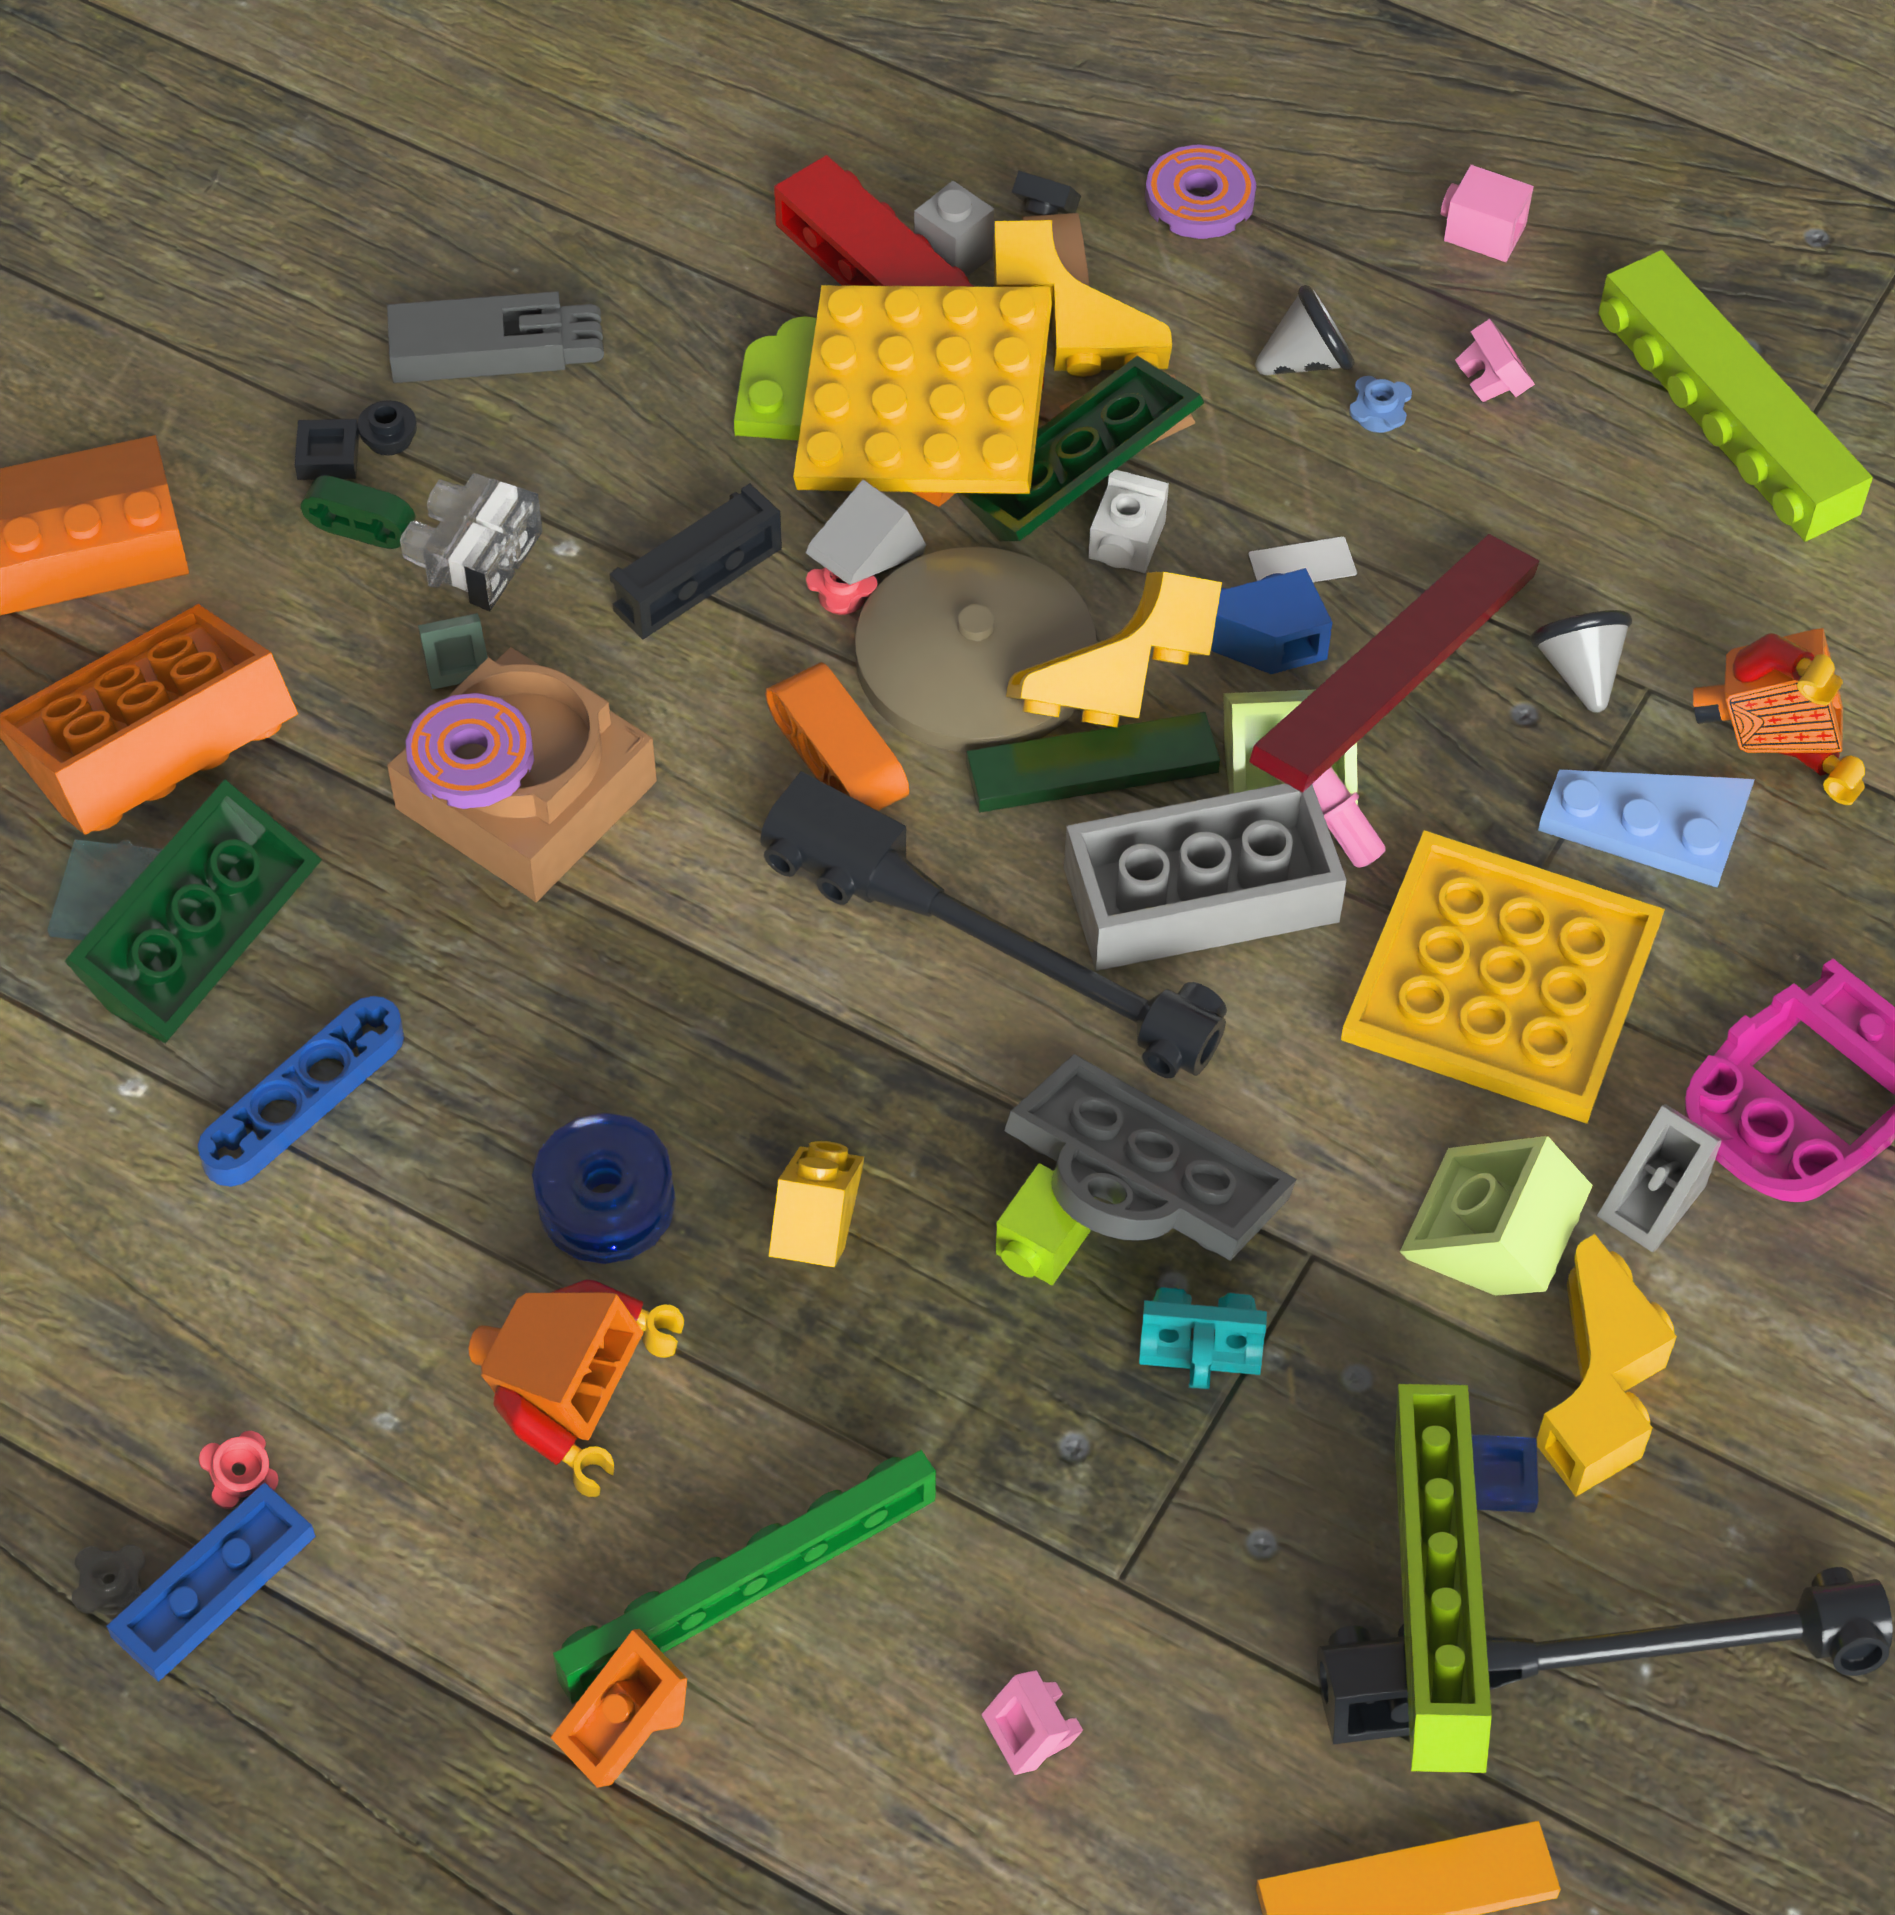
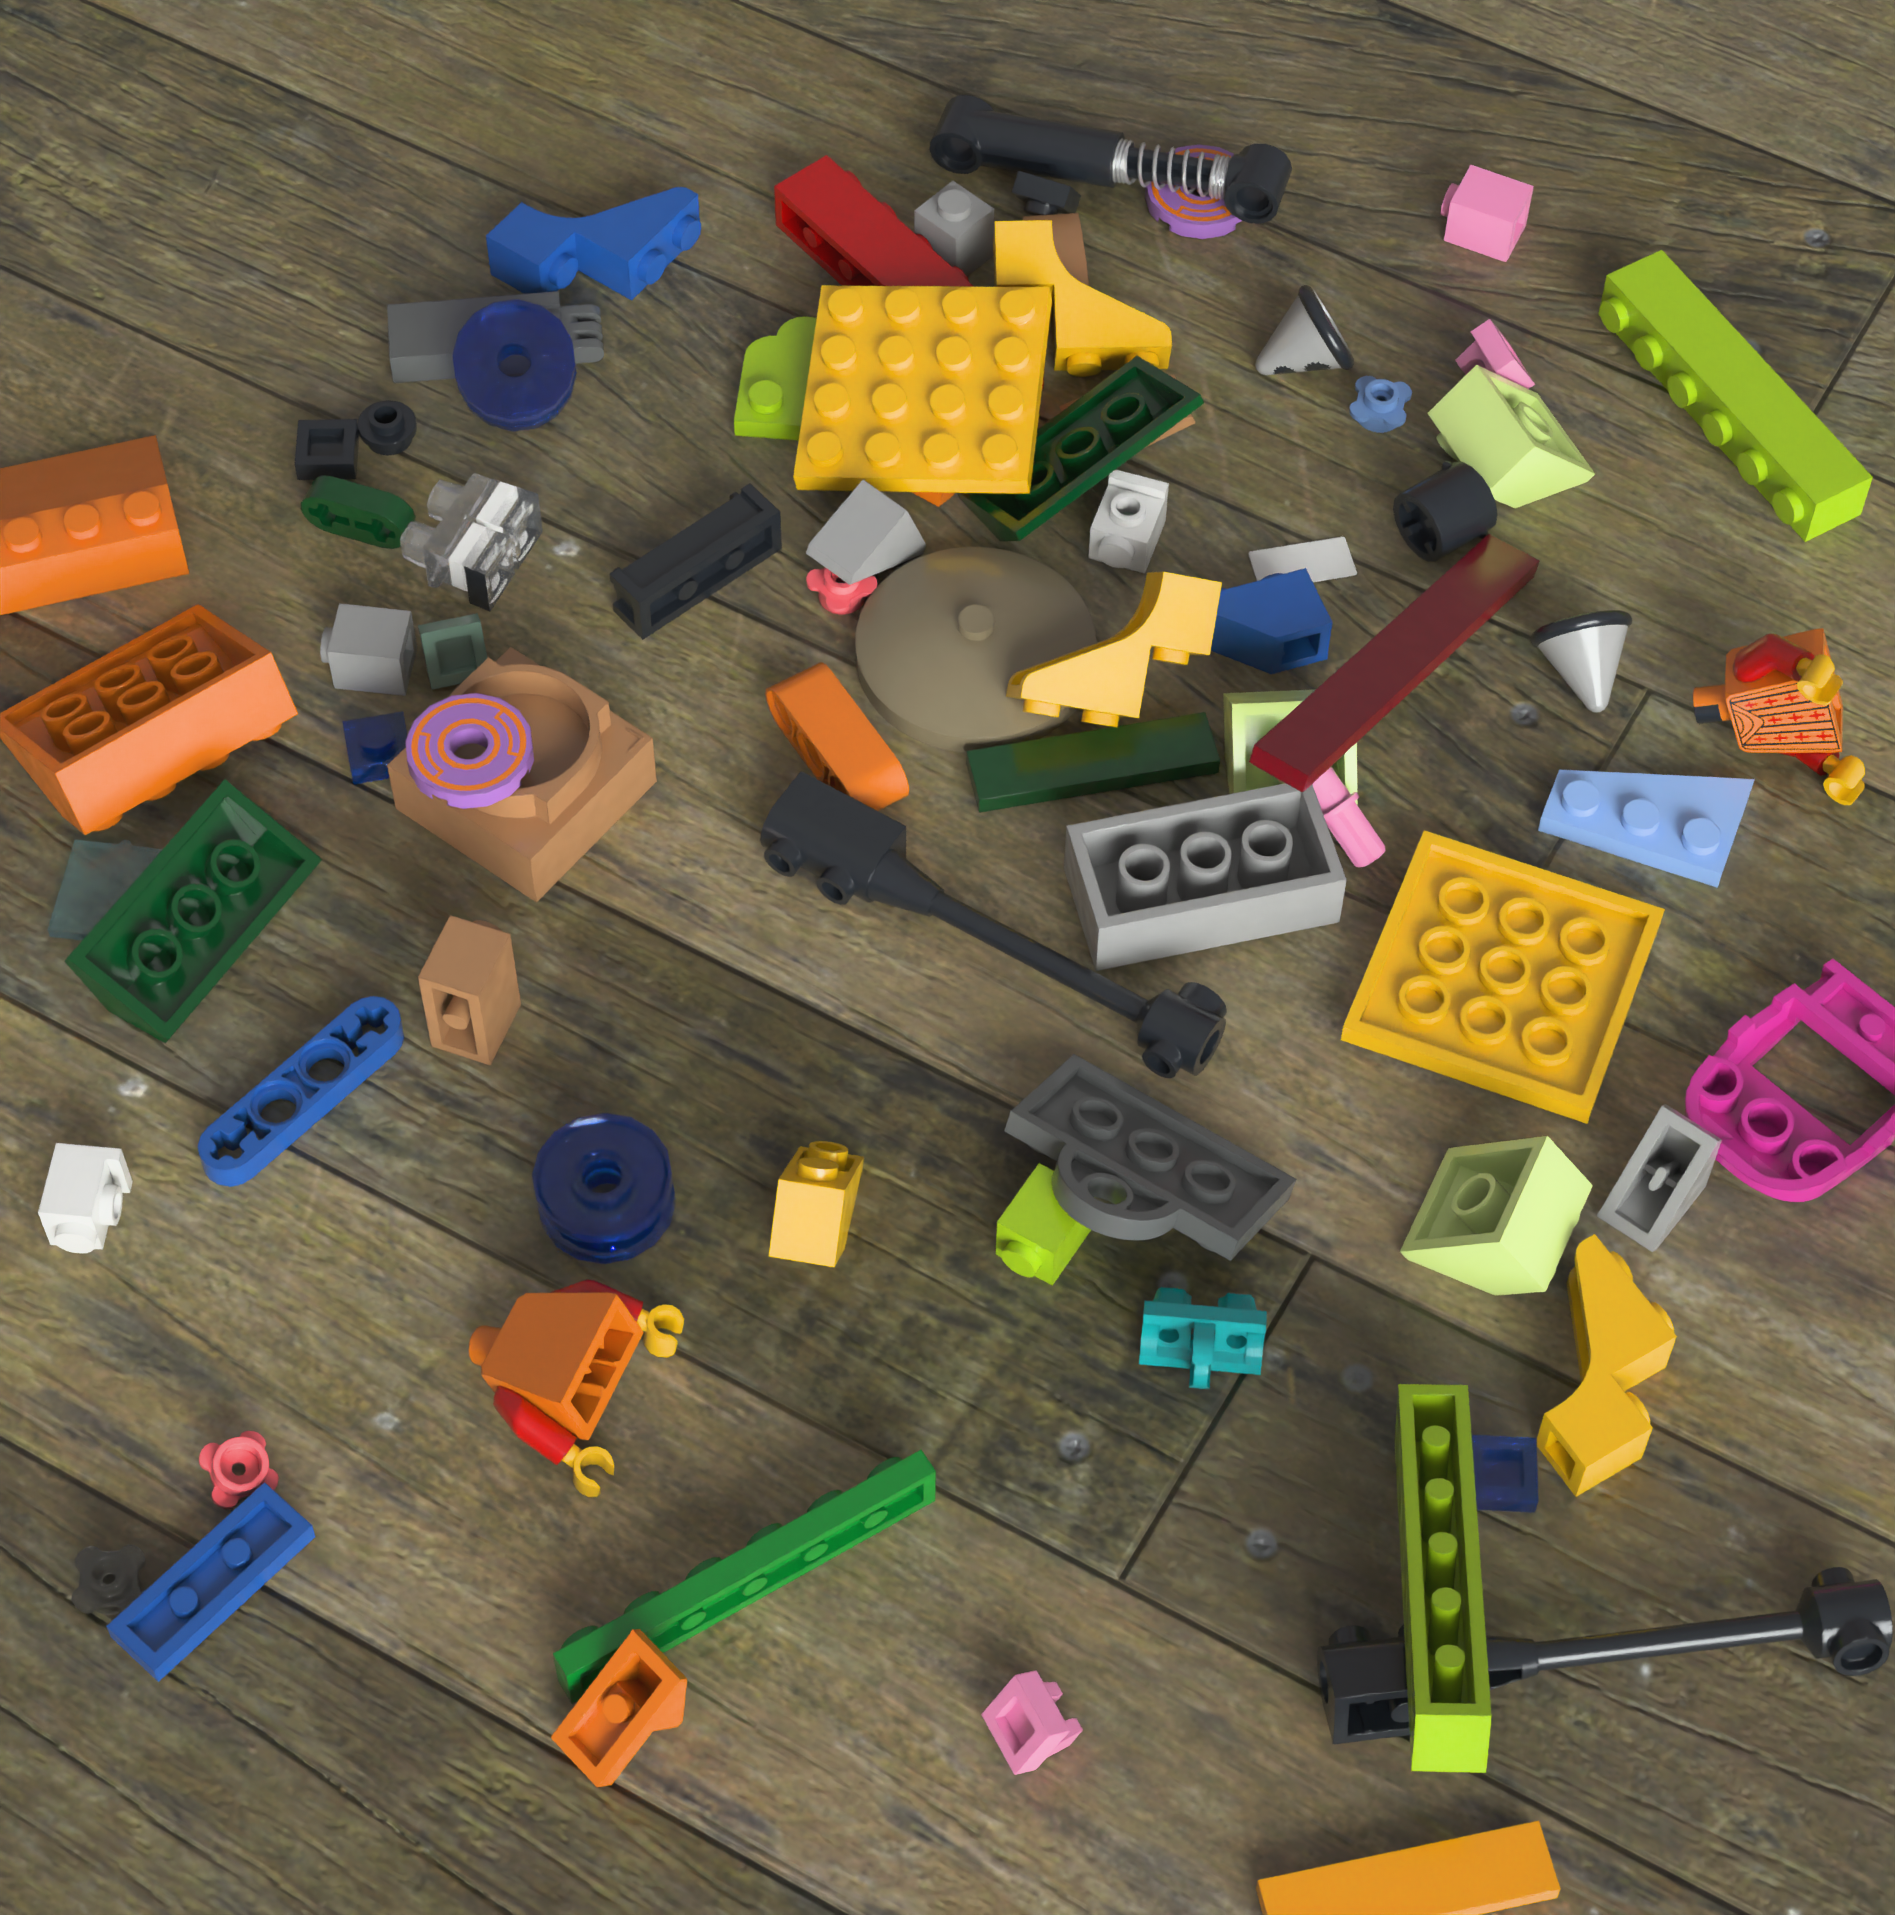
(83, 1195): none -> white brick
(370, 649): none -> light grey brick
(374, 744): none -> clear blue plate
(470, 989): none -> medium nougat brick
(508, 330): none -> clear blue wheel
(615, 247): none -> blue arch
(978, 136): none -> black piece
(1445, 511): none -> black piece
(1508, 438): none -> yellowish green slope

